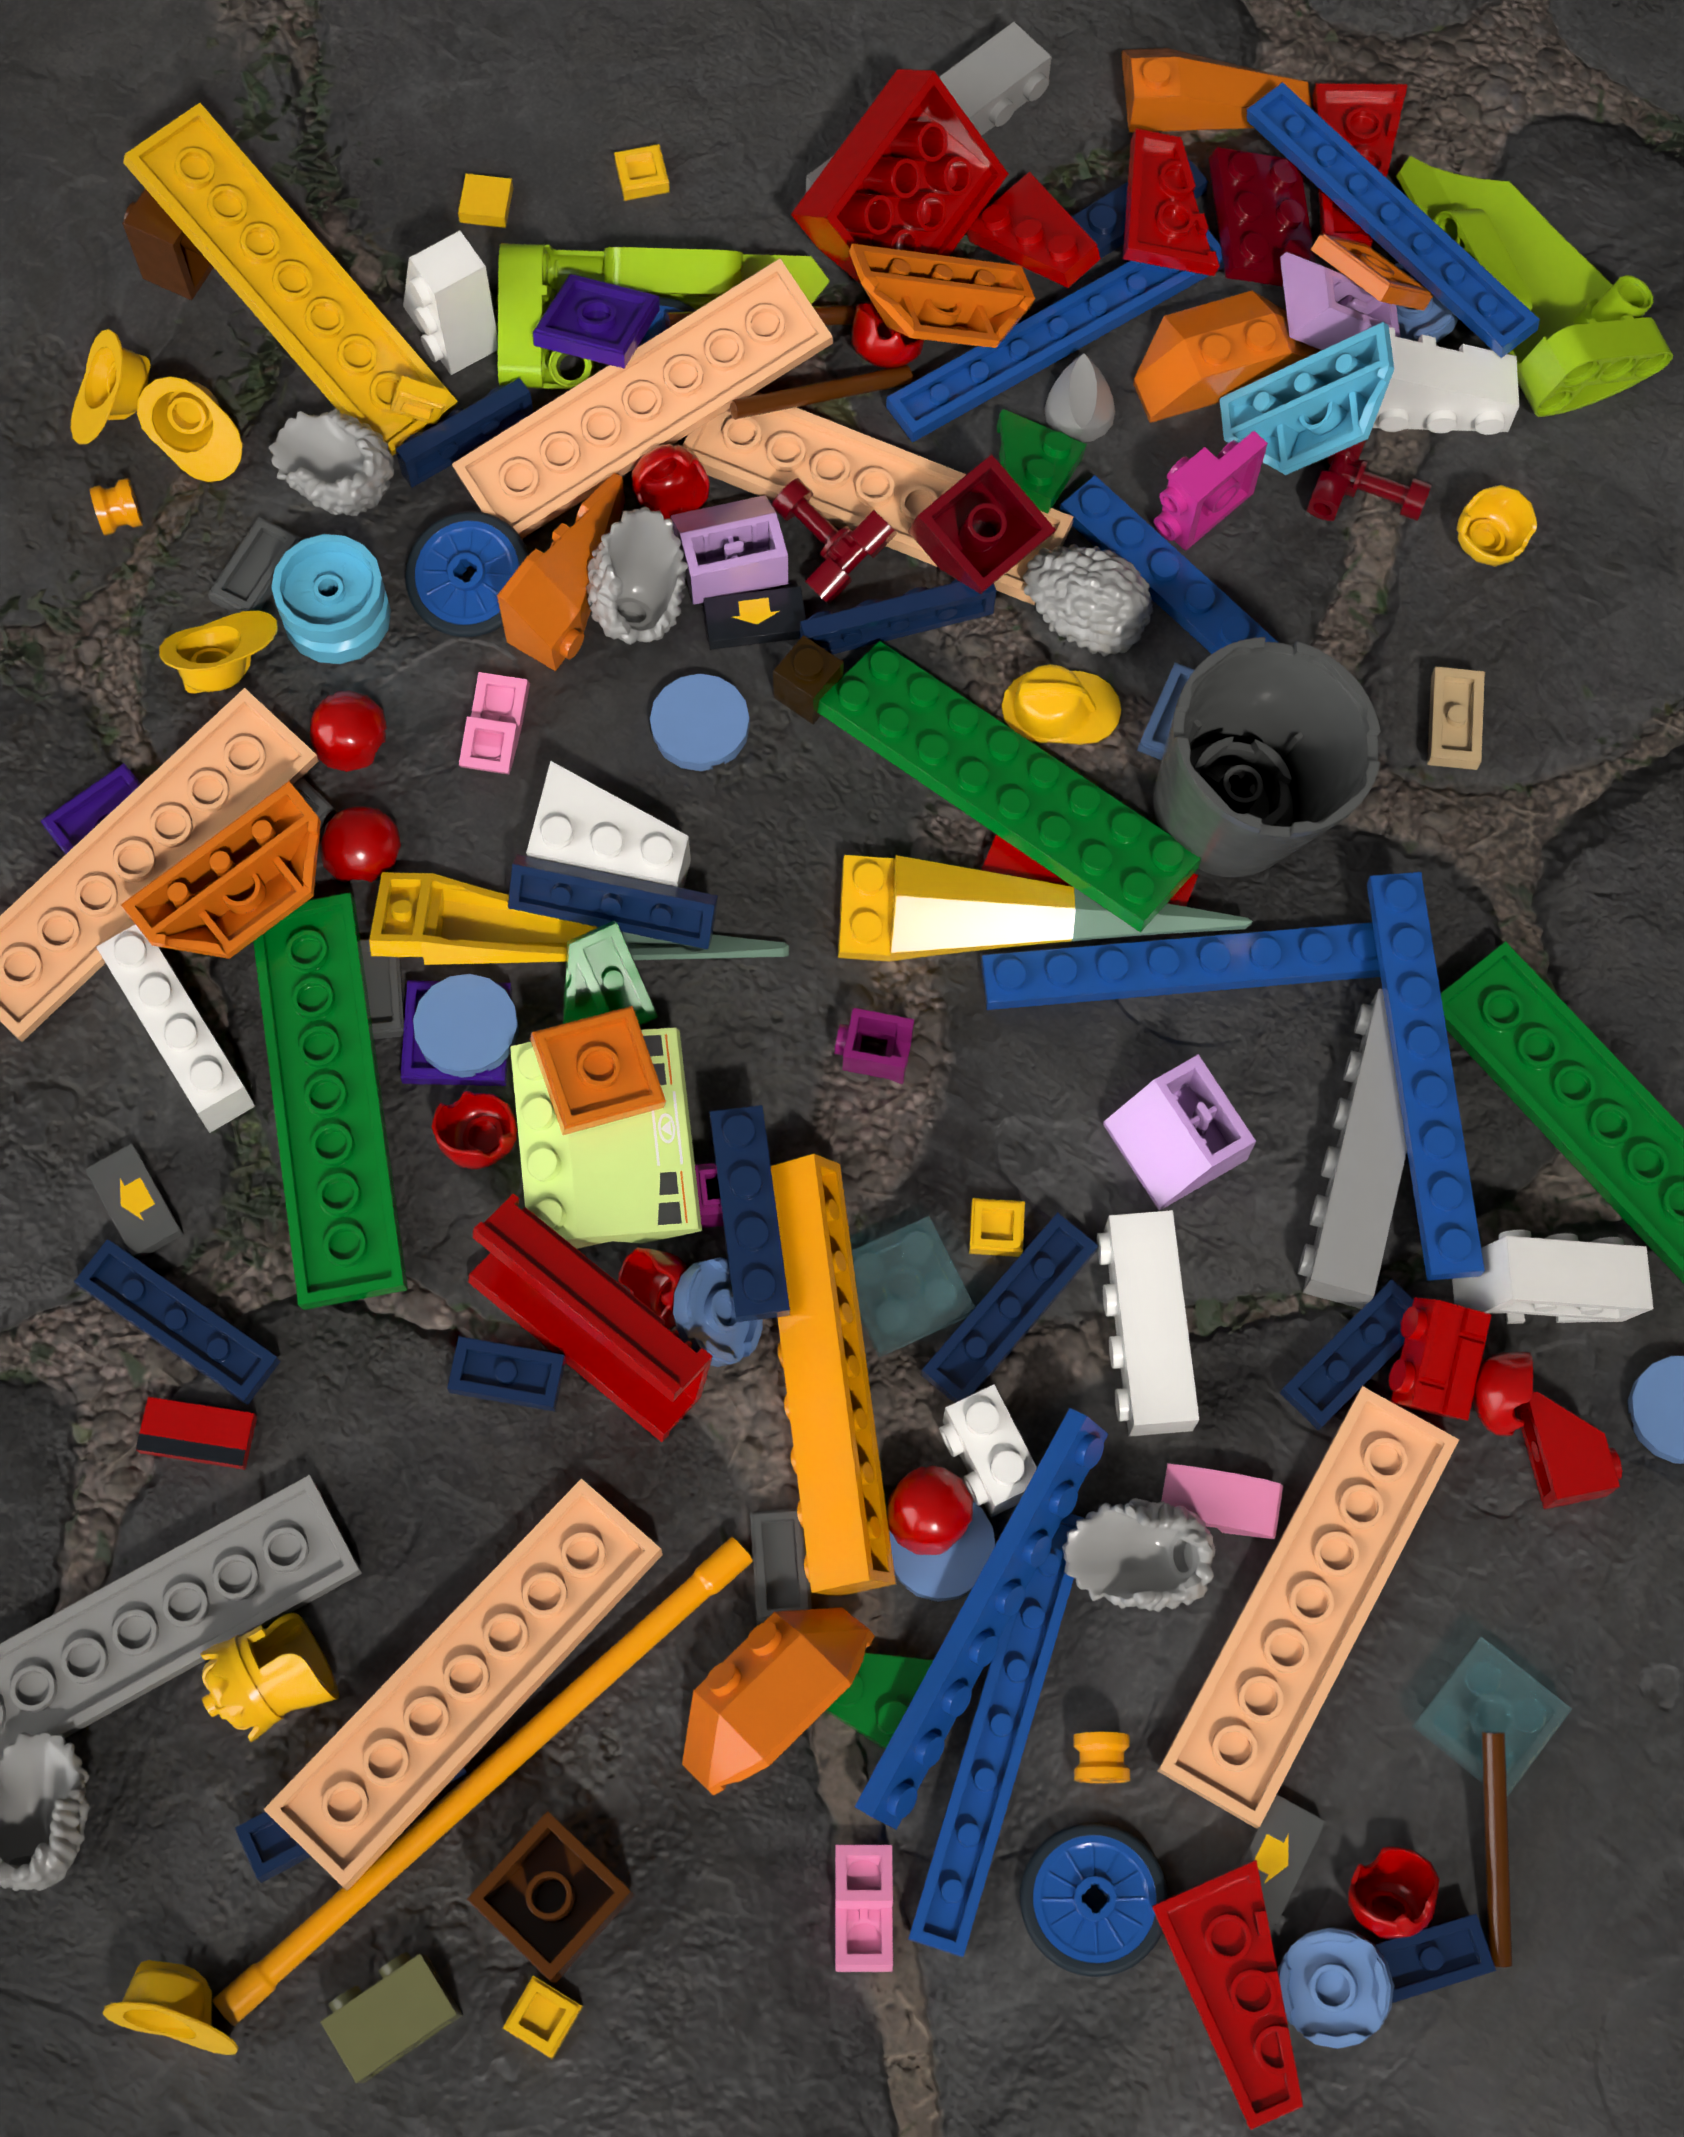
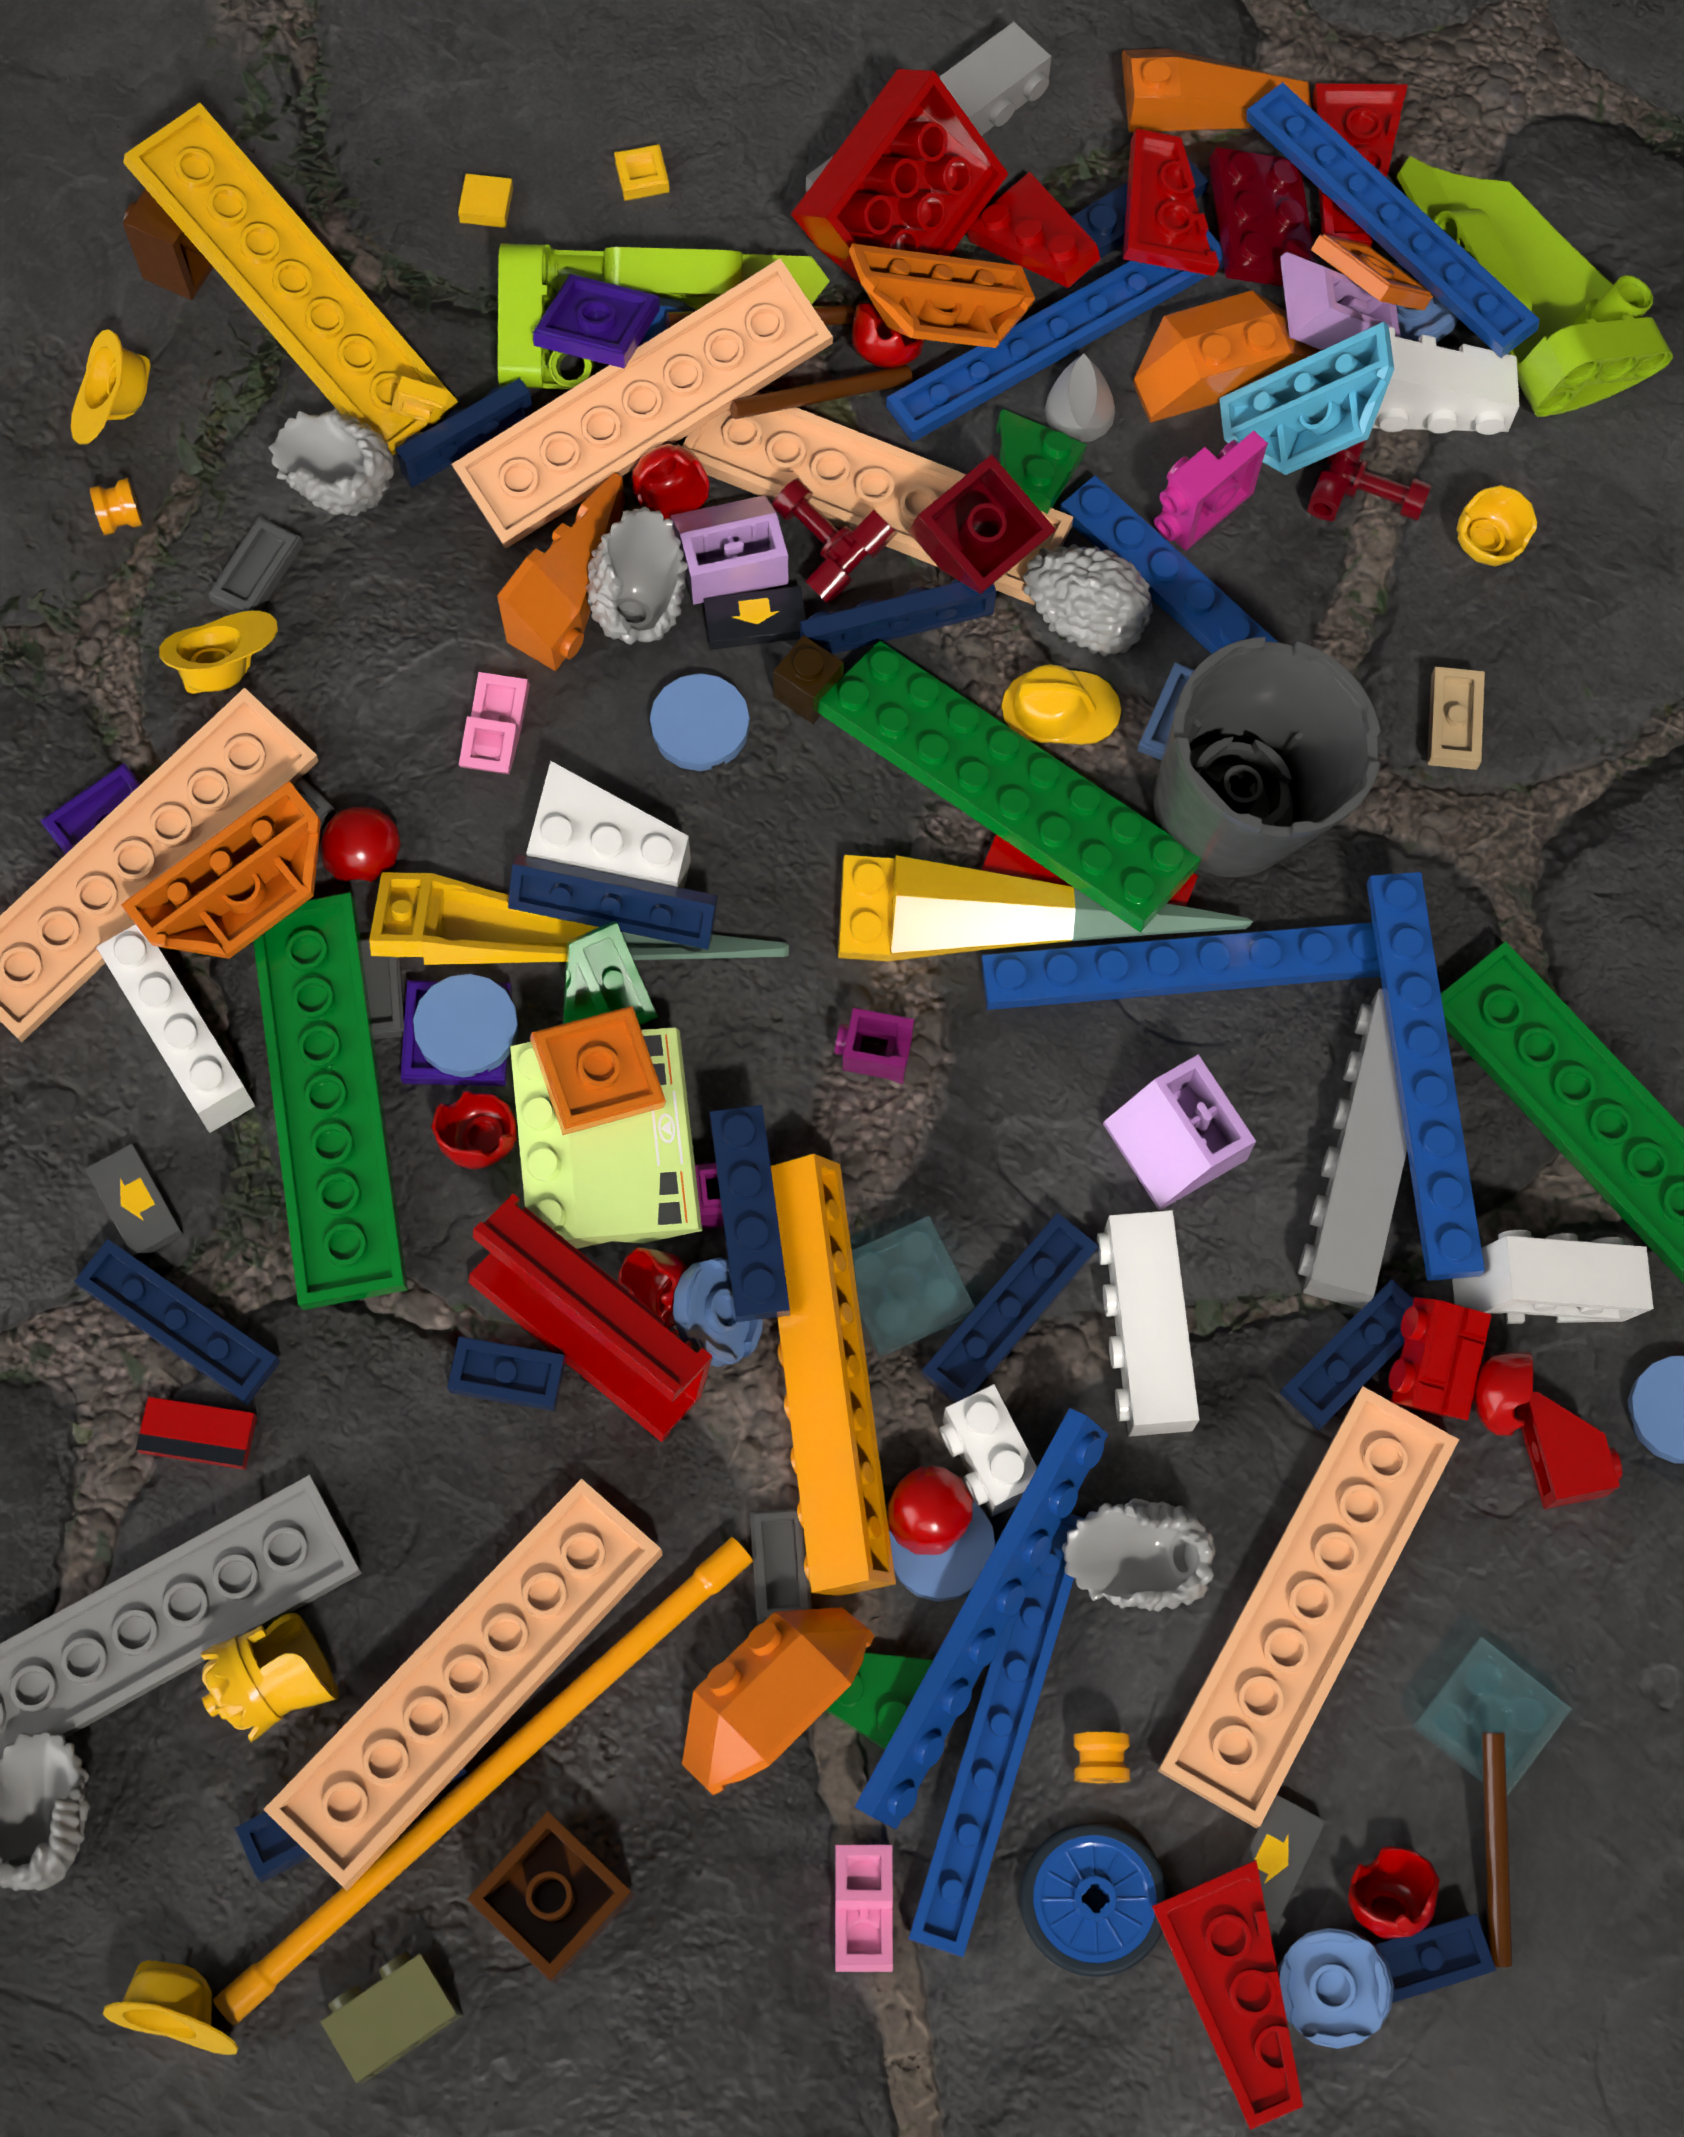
(190, 428): yellow piece -> none
(331, 598): medium azure wheel -> none
(347, 730): red hair -> none
(442, 558): blue wheel -> none
(451, 303): white wedge -> none
(543, 2017): yellow tile -> none
(997, 1227): yellow tile -> none
(1225, 1499): bright pink slope -> none

